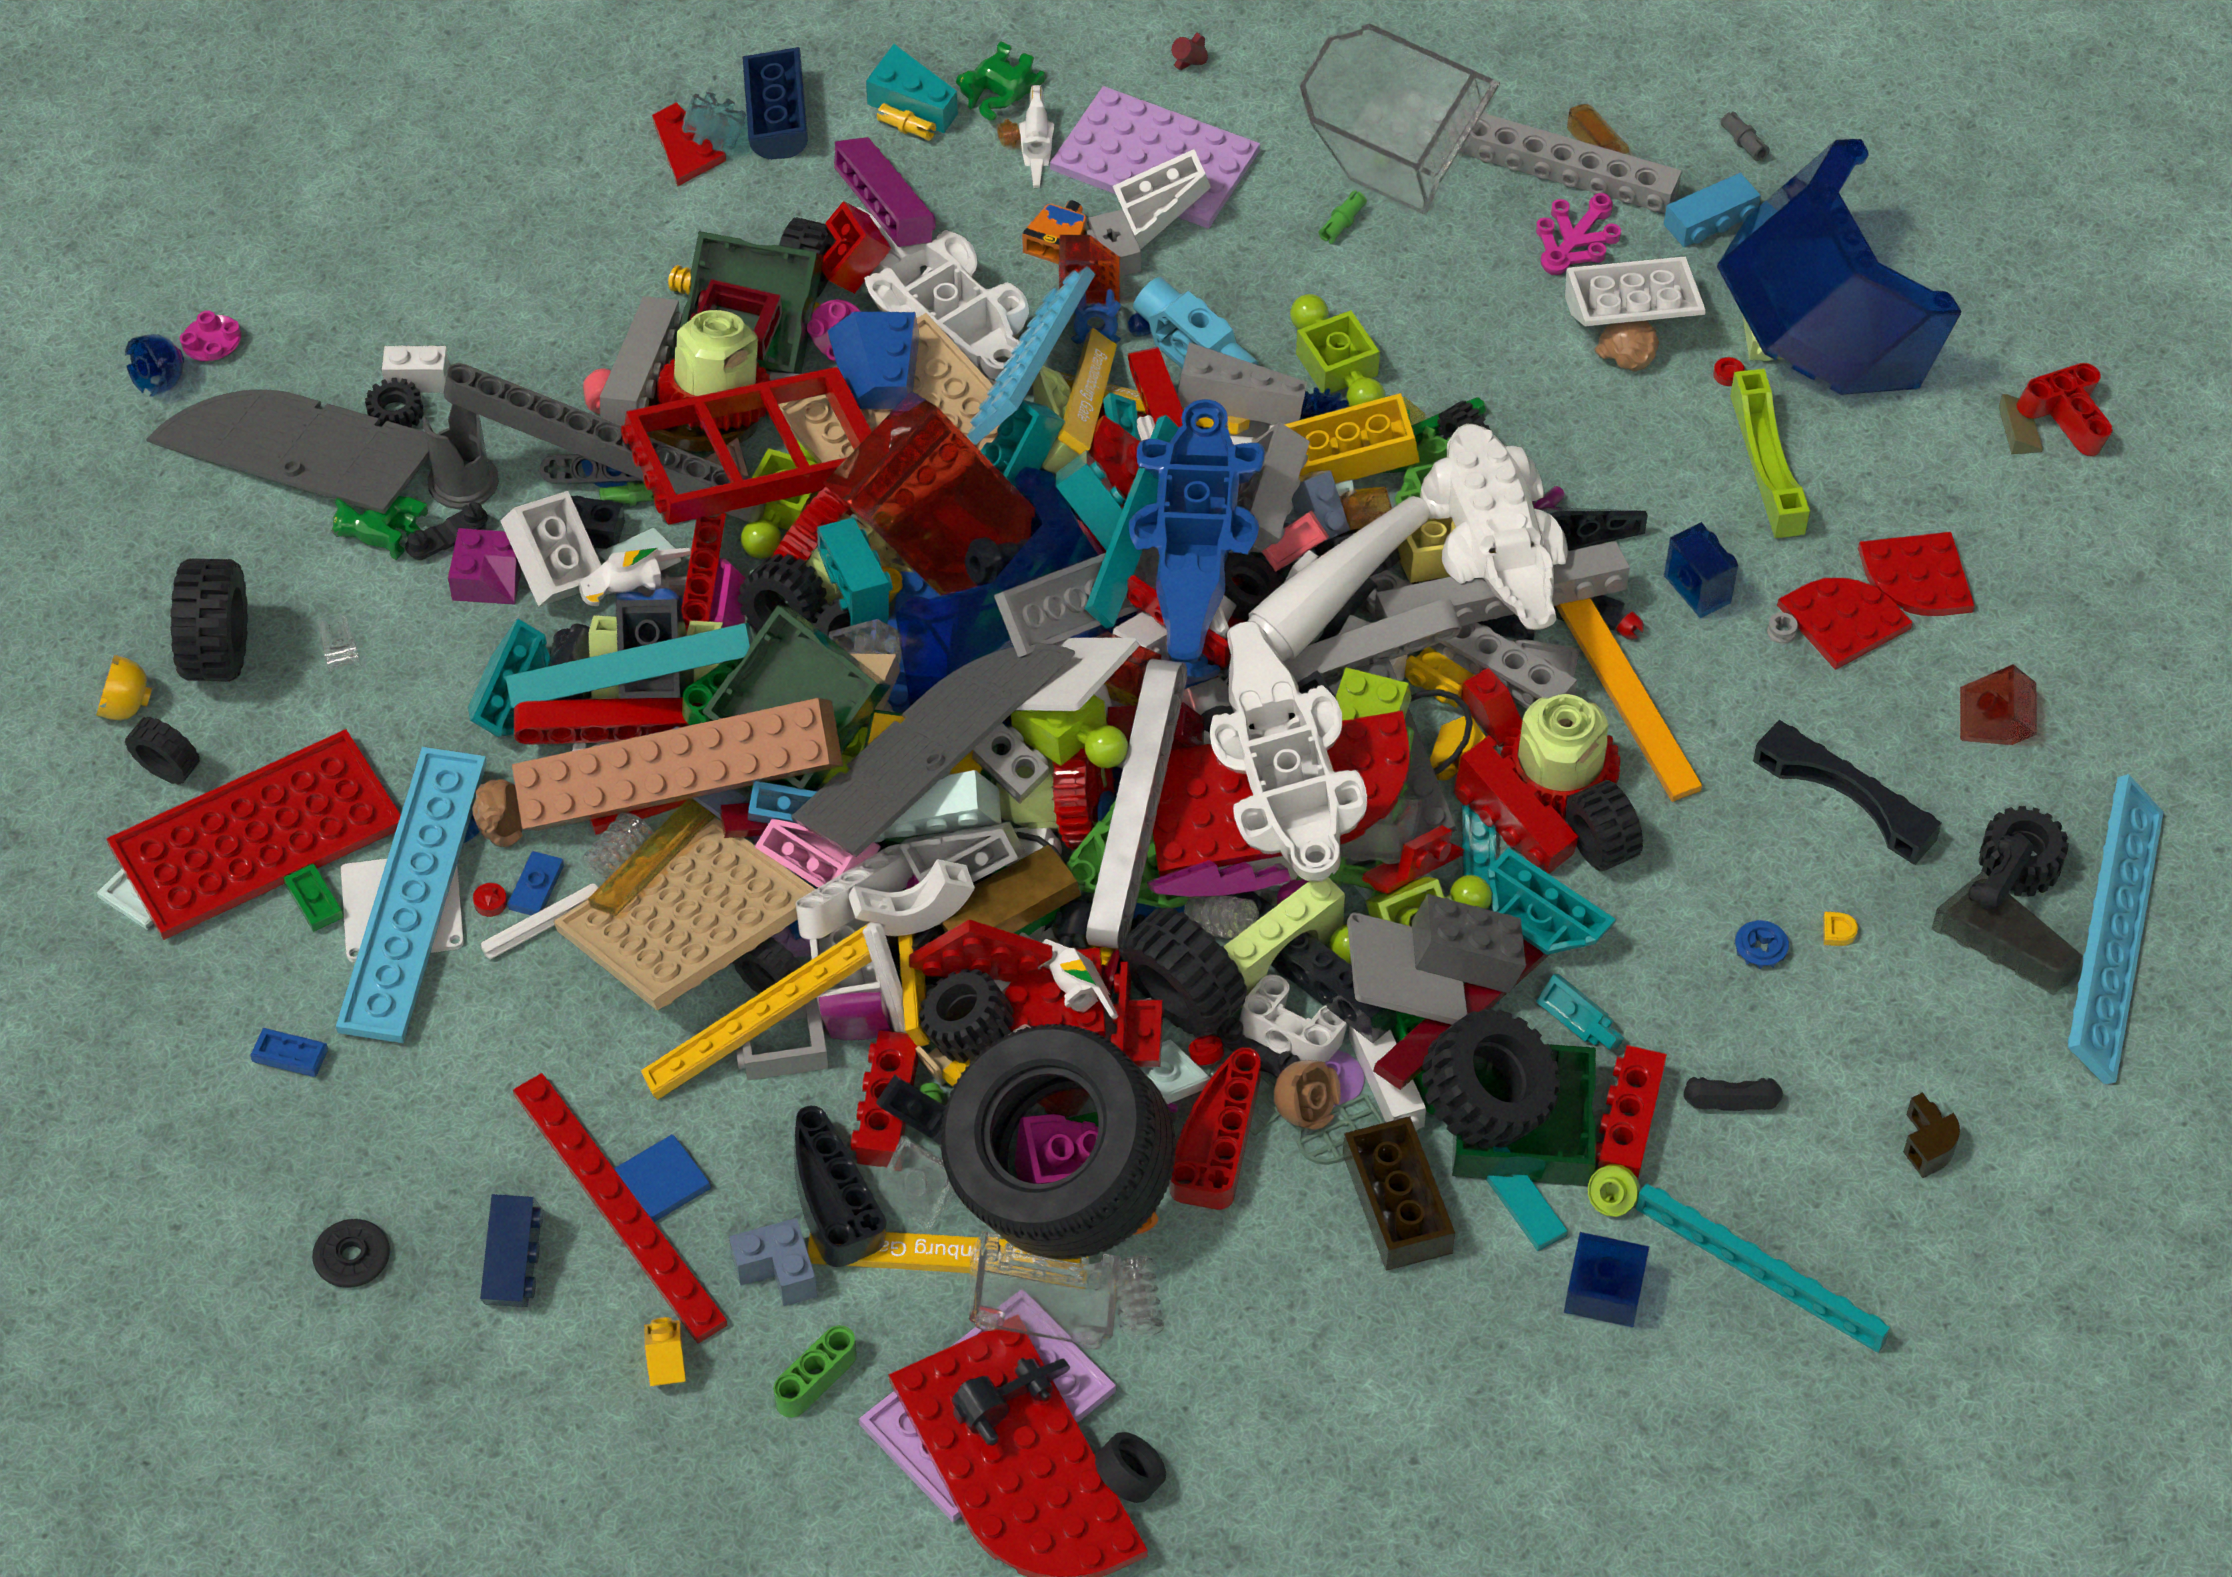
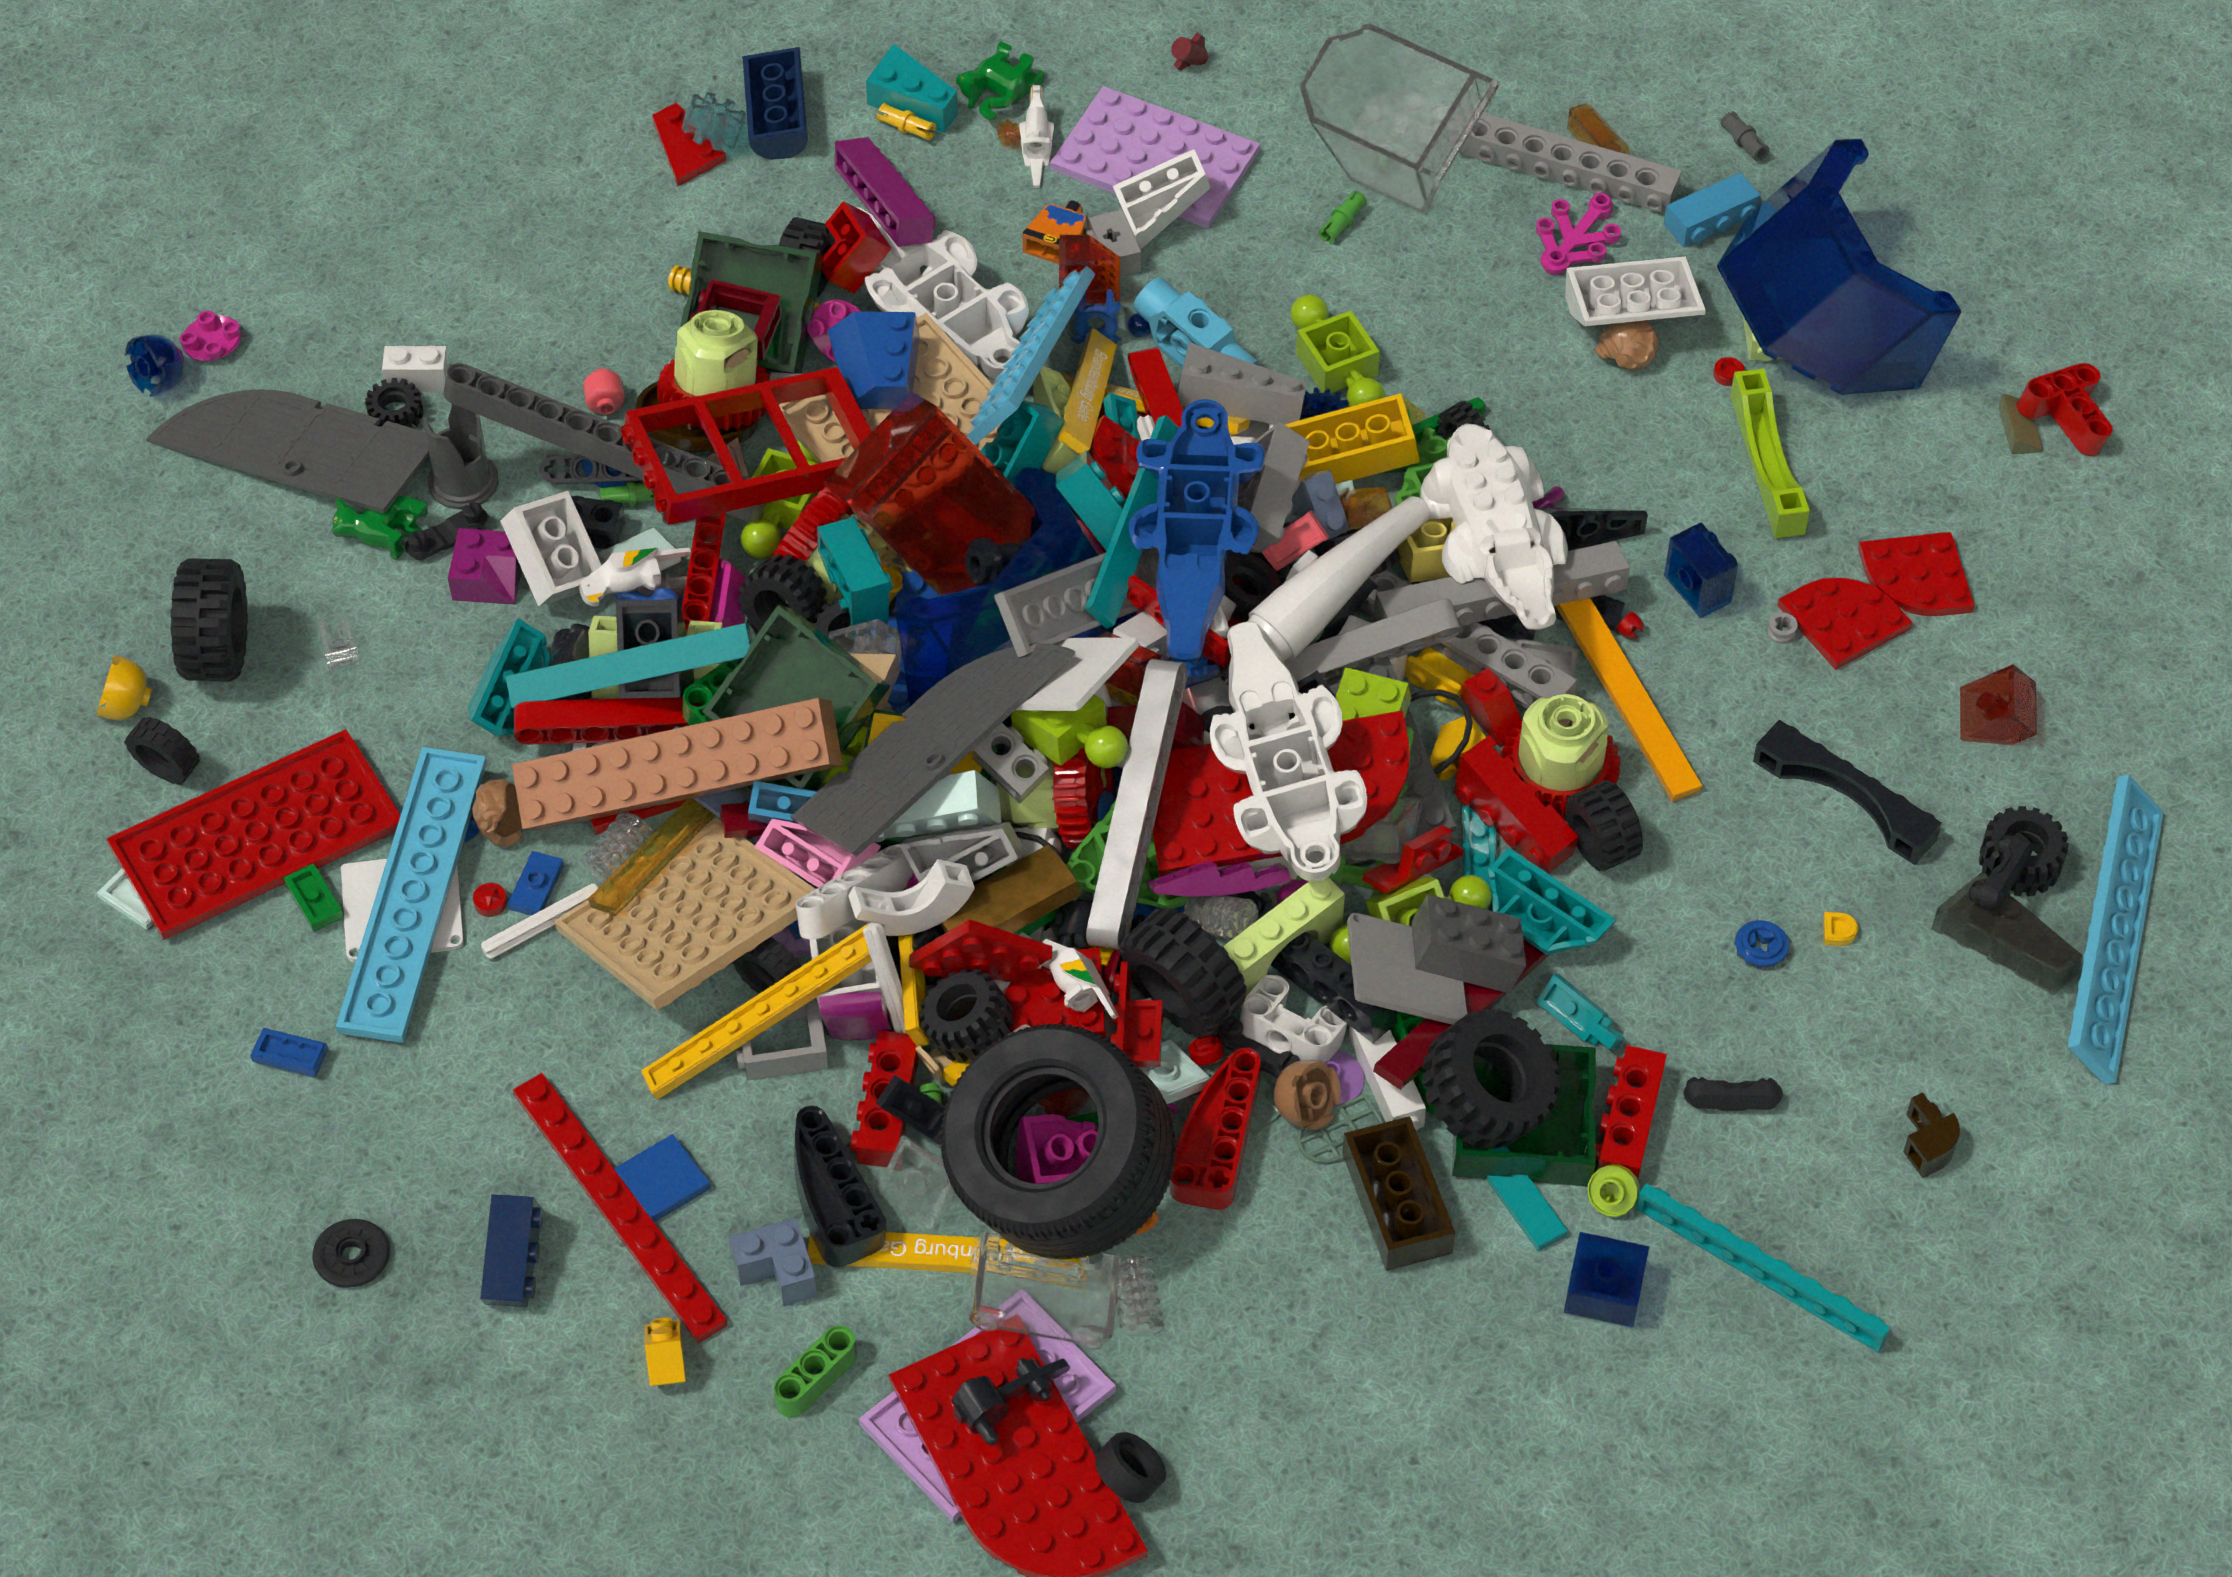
(641, 358): light grey brick -> none

